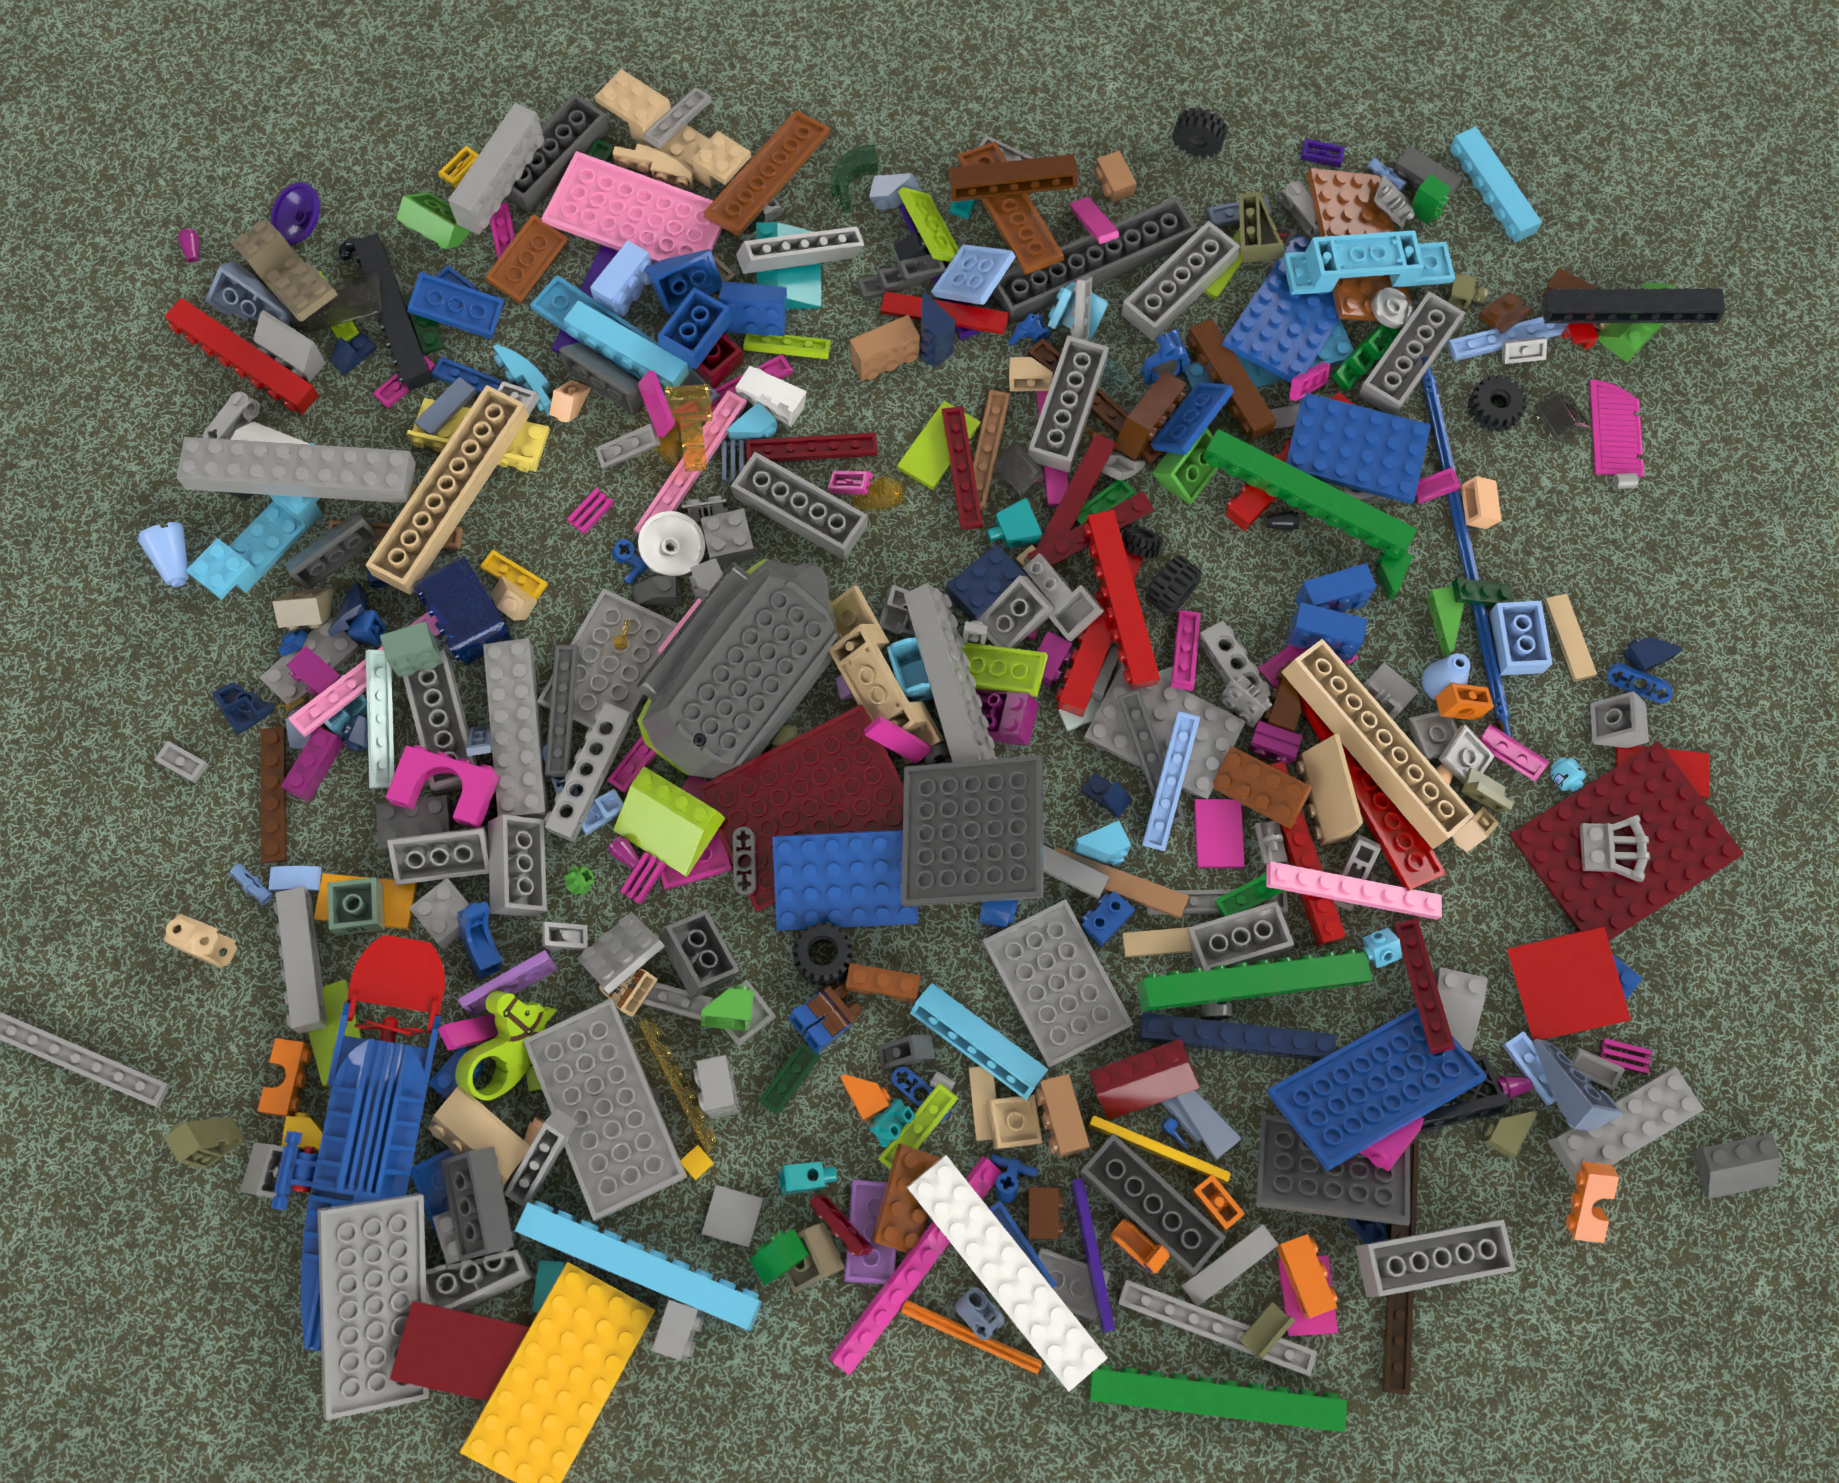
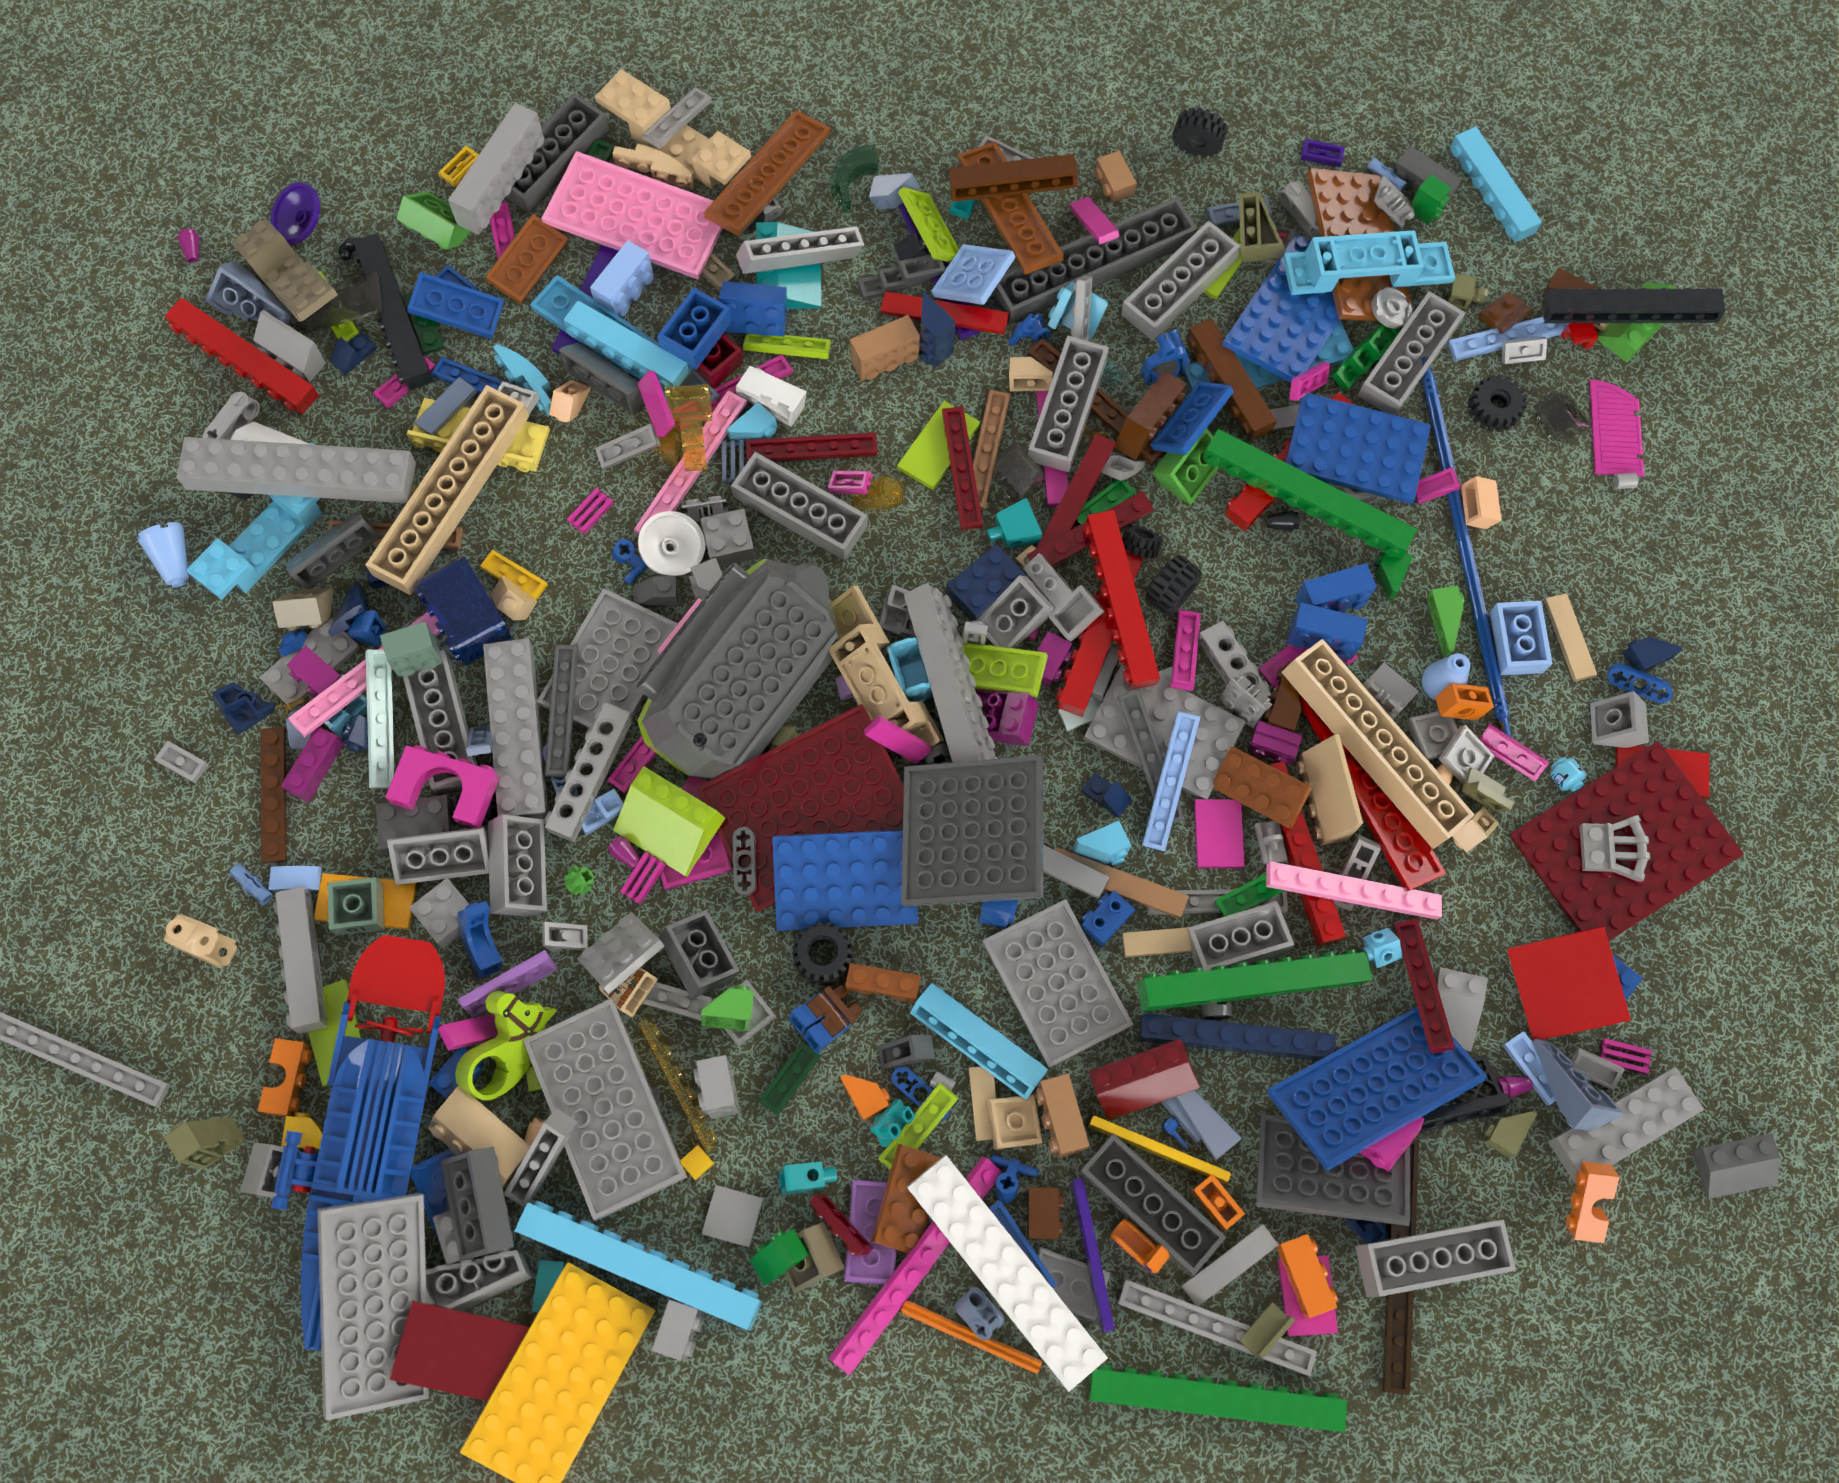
(620, 641): clear yellow hand -> none
(678, 275): blue slope -> none
(1481, 592): dark green plate -> none

